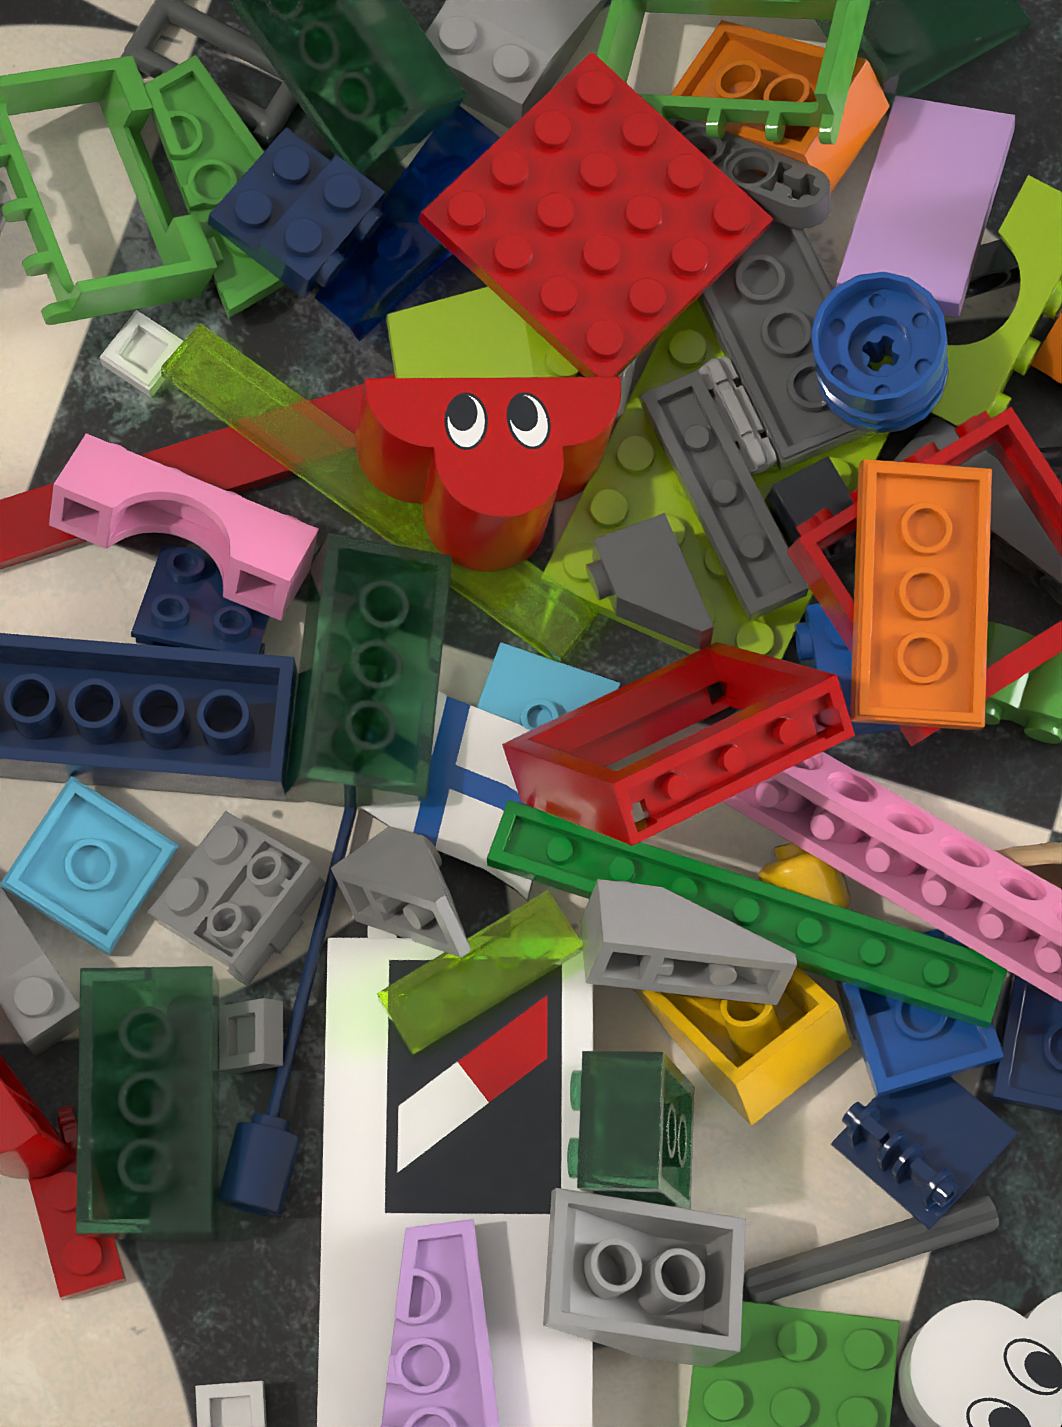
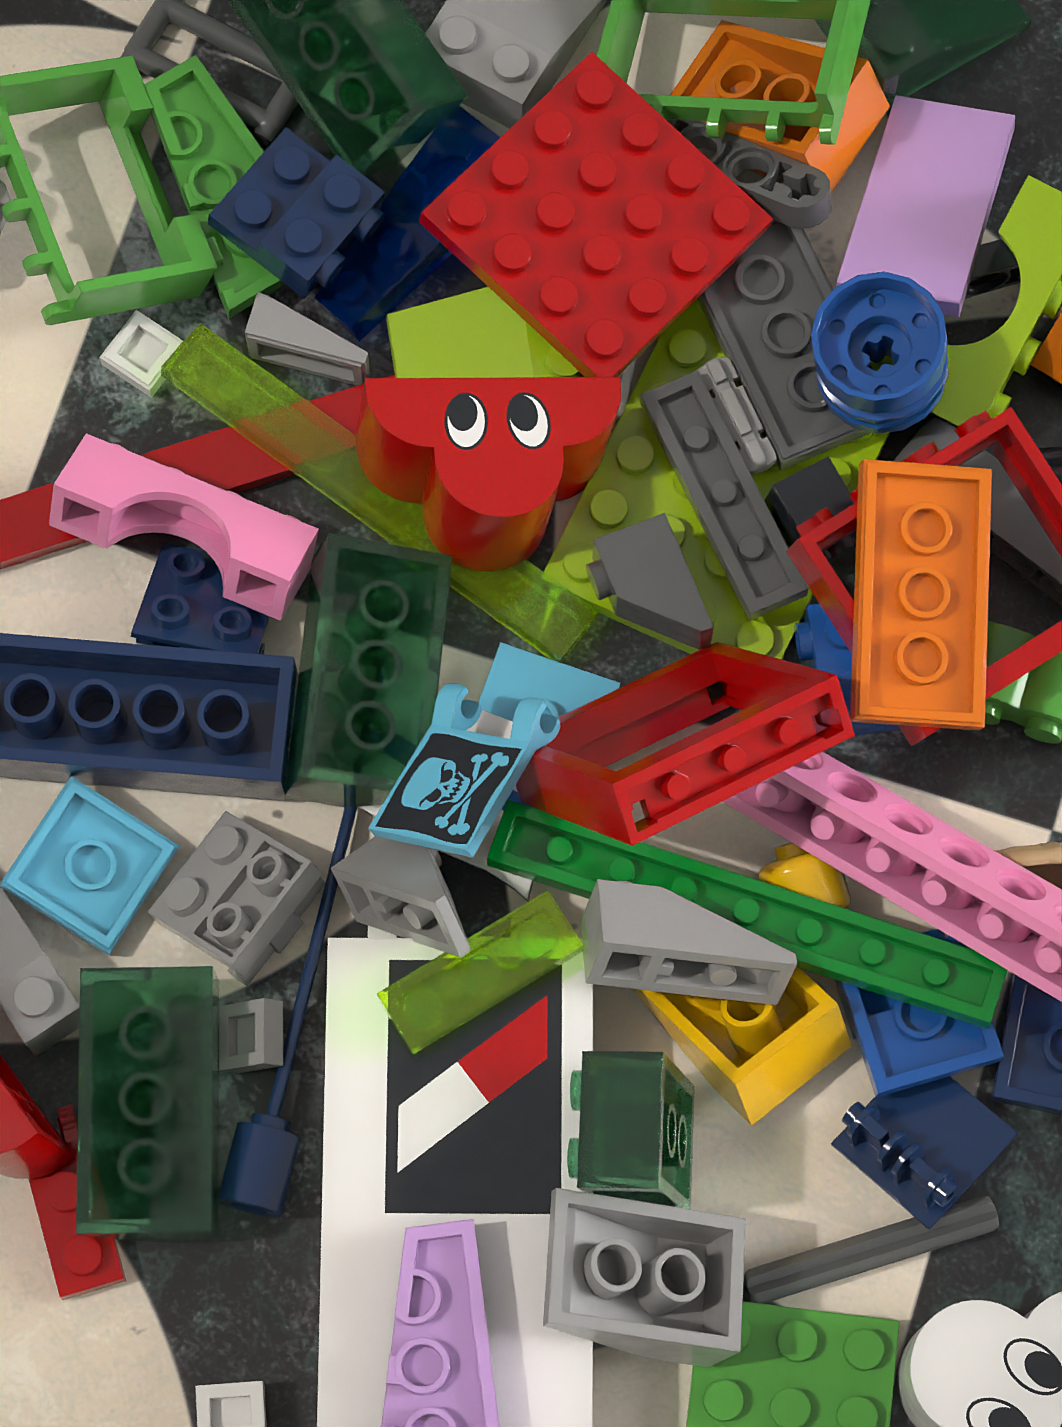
(295, 342): none -> light grey slope
(461, 776): none -> medium azure flag

